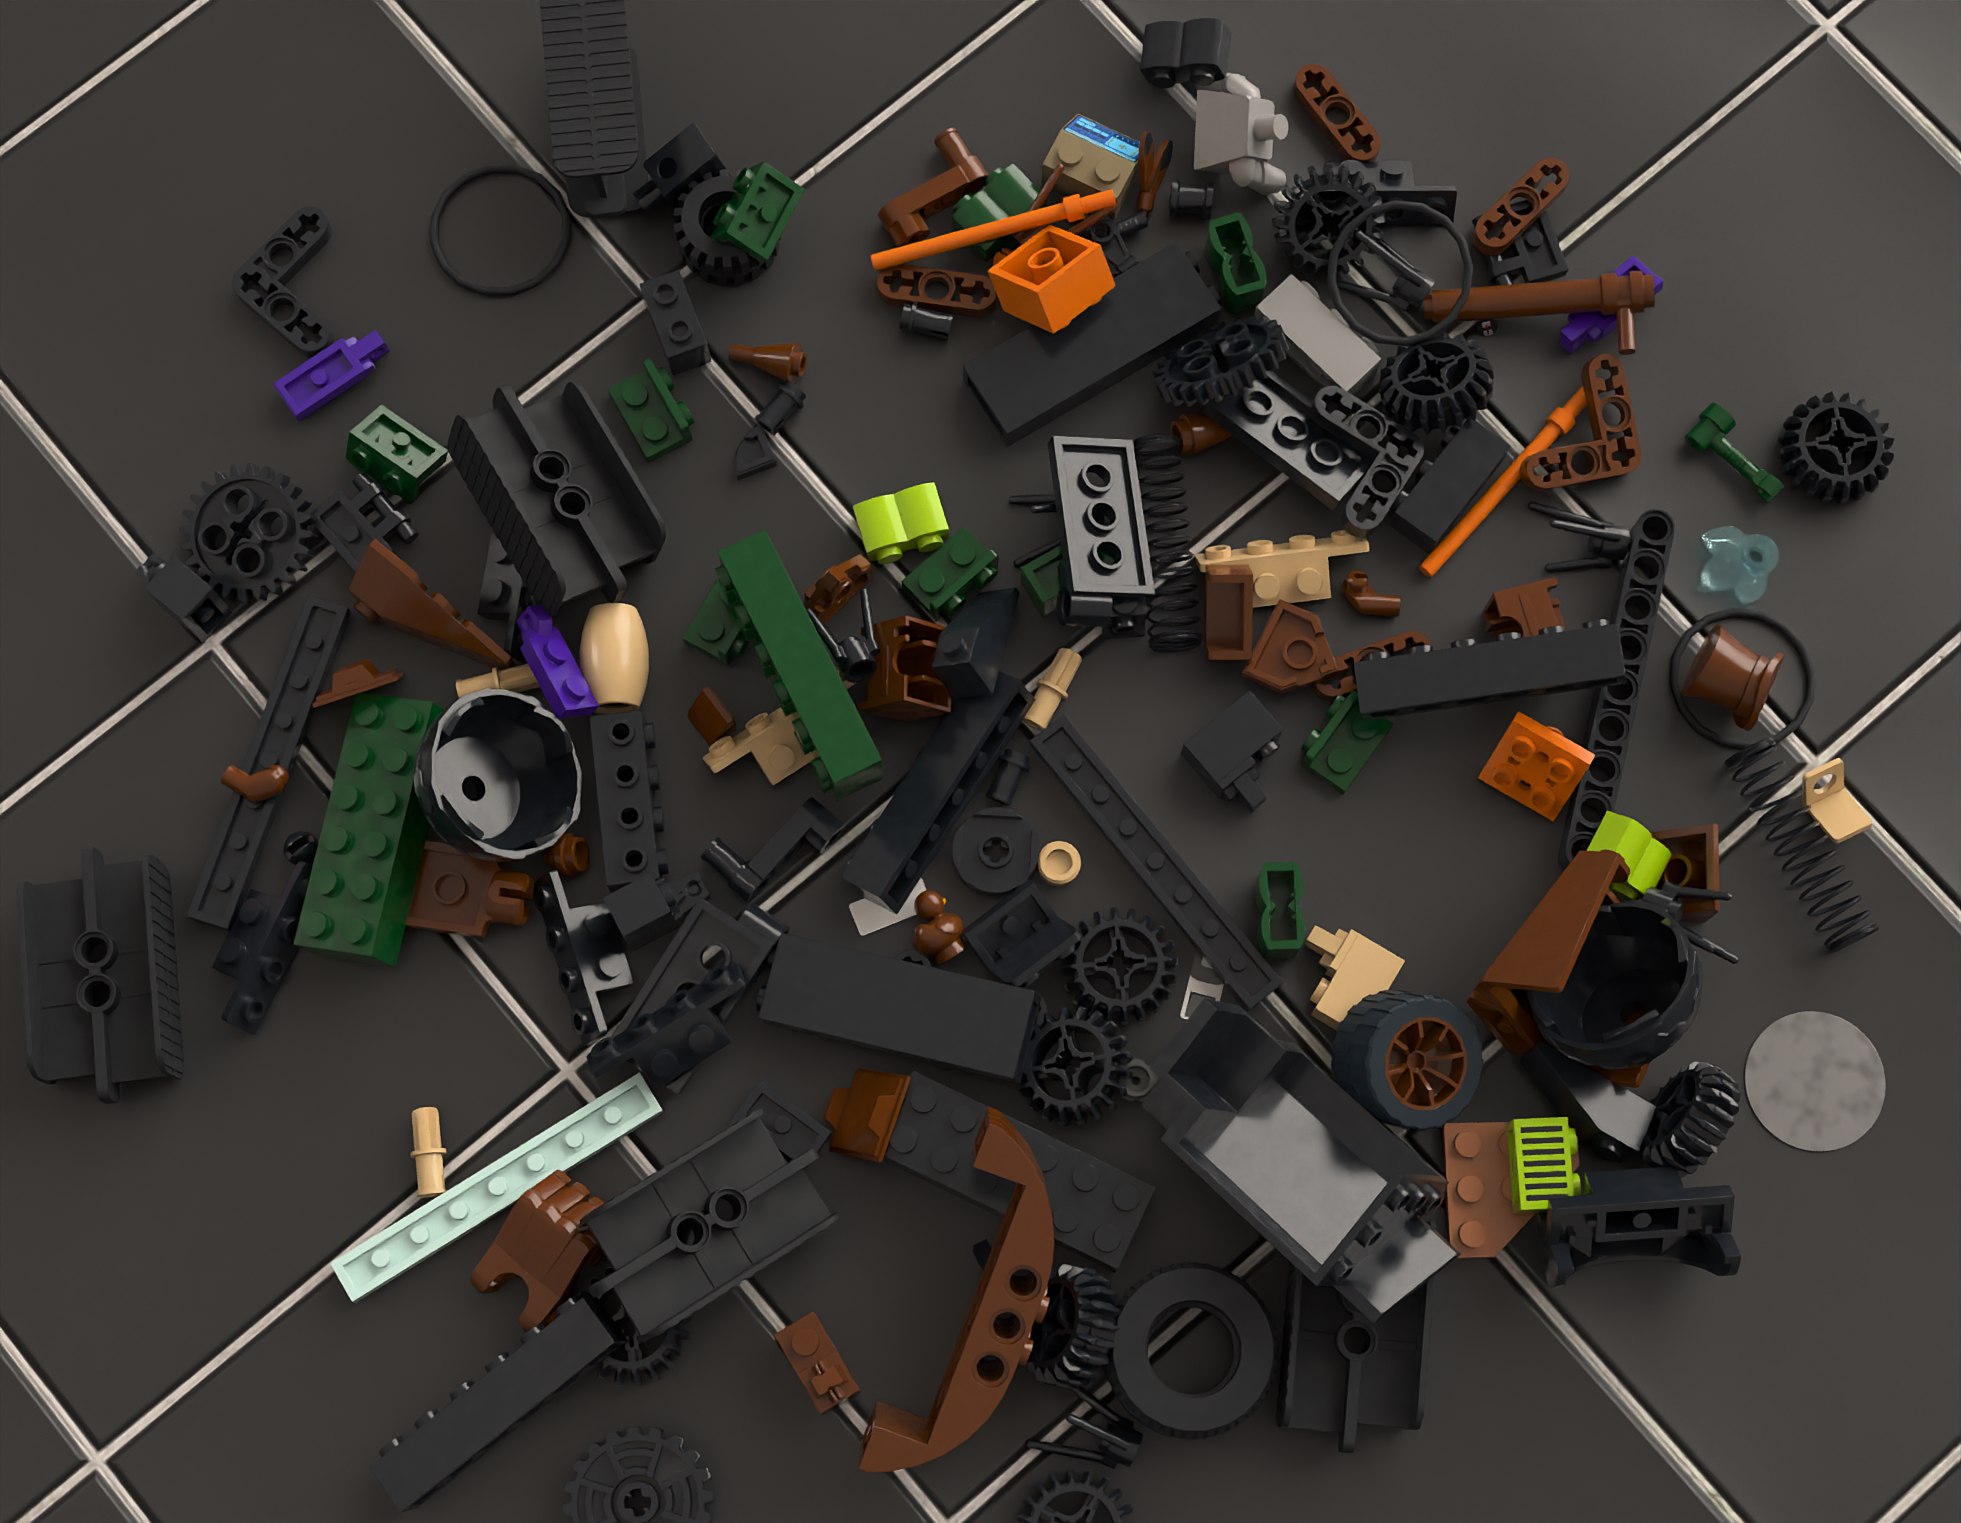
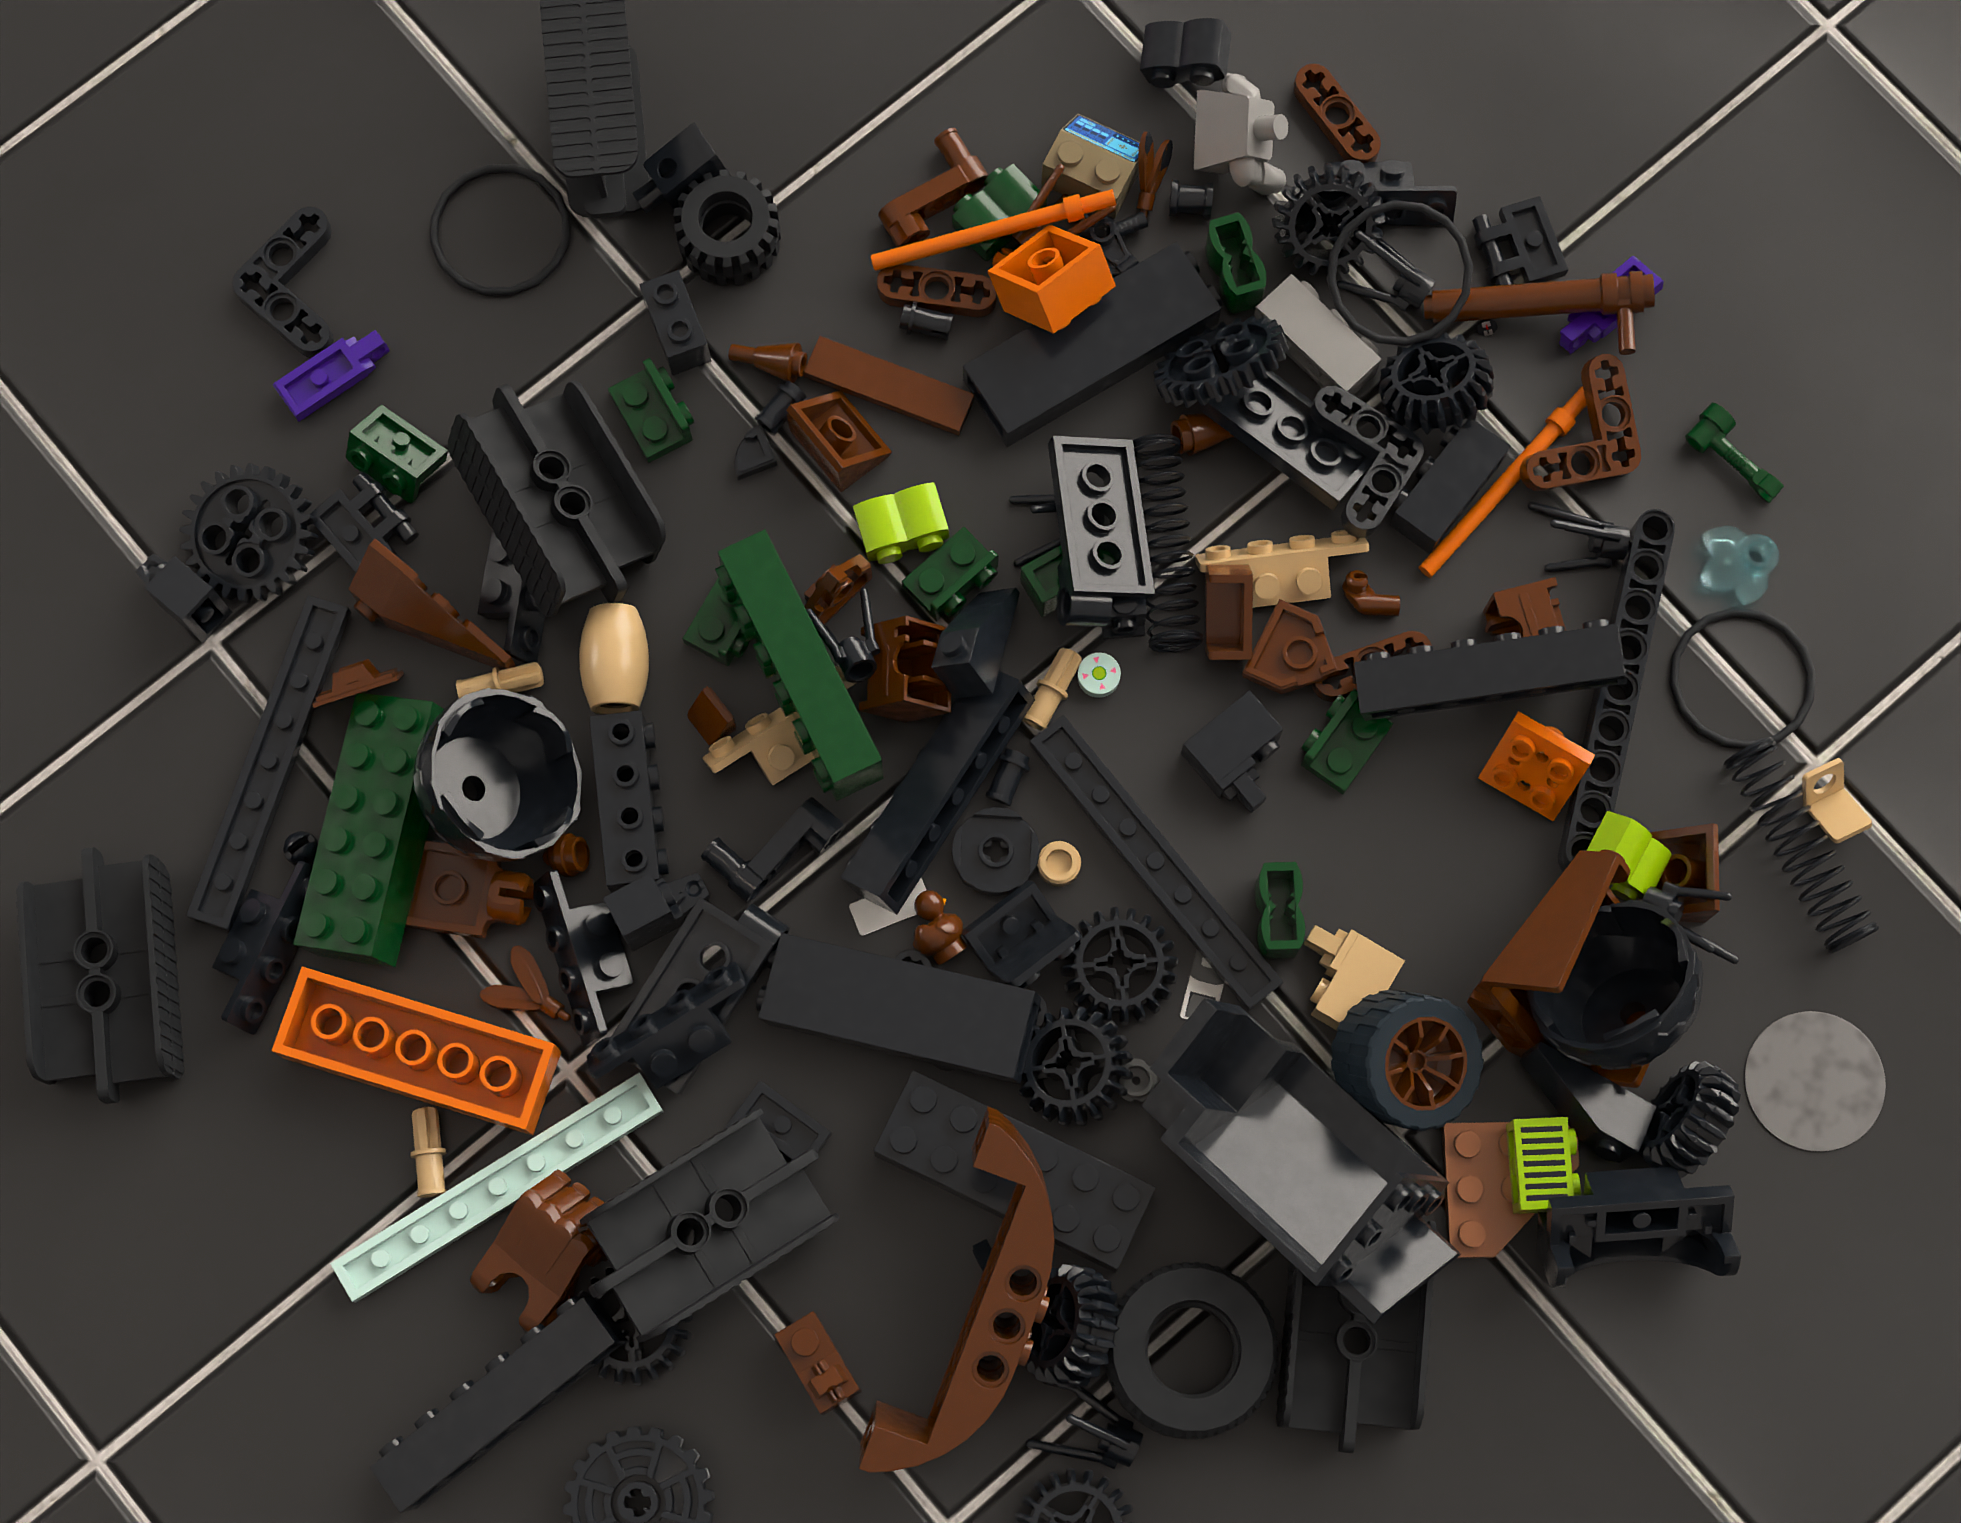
(256, 786): reddish brown arm -> none
(417, 1050): none -> orange brick
(533, 993): none -> reddish brown piece
(554, 665): dark purple hinge -> none
(757, 210): dark green bracket -> none
(837, 437): none -> reddish brown slope
(866, 1113): reddish brown piece -> none
(889, 385): none -> reddish brown tile
(1098, 675): none -> light aqua tile
(1517, 223): reddish brown beam -> none
(1732, 676): reddish brown hat -> none
(1864, 440): black gear -> none

